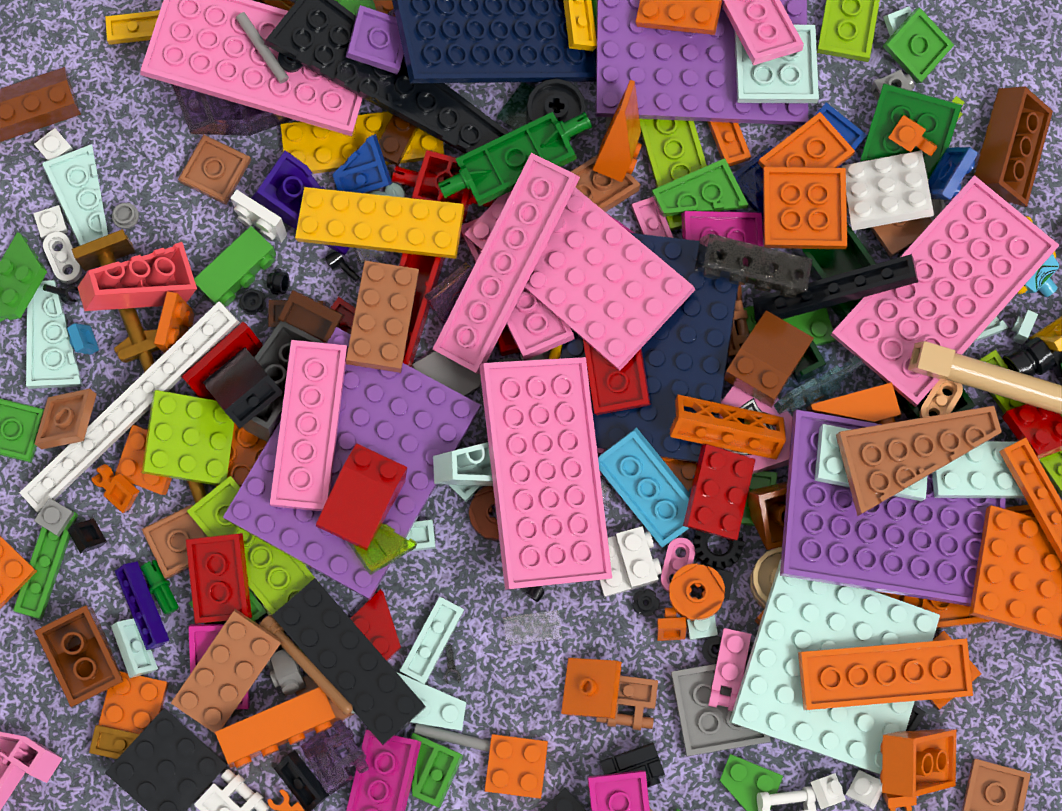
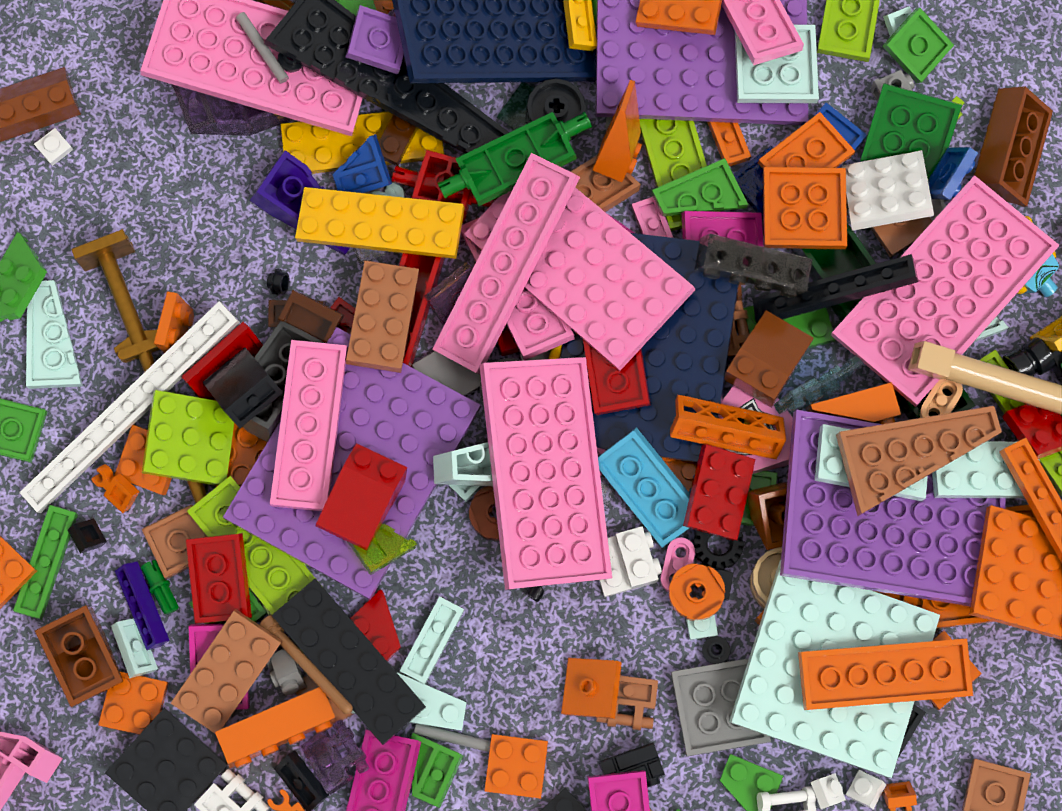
(50, 221): white plate -> none
(54, 517): light grey plate -> none
(61, 259): white plate -> none
(62, 292): black hand -> none
(65, 419): nougat plate -> none
(78, 192): light aqua wing -> none
(82, 339): dark azure plate -> none
(110, 741): pearl gold plate -> none
(125, 215): light grey plate -> none
(130, 27): yellow plate -> none
(138, 281): coral wedge -> none
(214, 169): nougat plate -> none
(235, 267): bright green brick -> none
(250, 295): black plate -> none
(253, 213): white plate -> none
(335, 259): black hand -> none
(423, 535): light aqua plate -> none
(450, 664): clear smoke hand -> none
(532, 628): clear plate -> none
(645, 610): black plate -> none
(670, 626): orange tile -> none
(729, 667): bright pink plate -> none
(810, 364): dark green panel -> none
(909, 134): orange plate -> none
(918, 762): orange slope -> none
(1023, 326): light aqua plate -> none

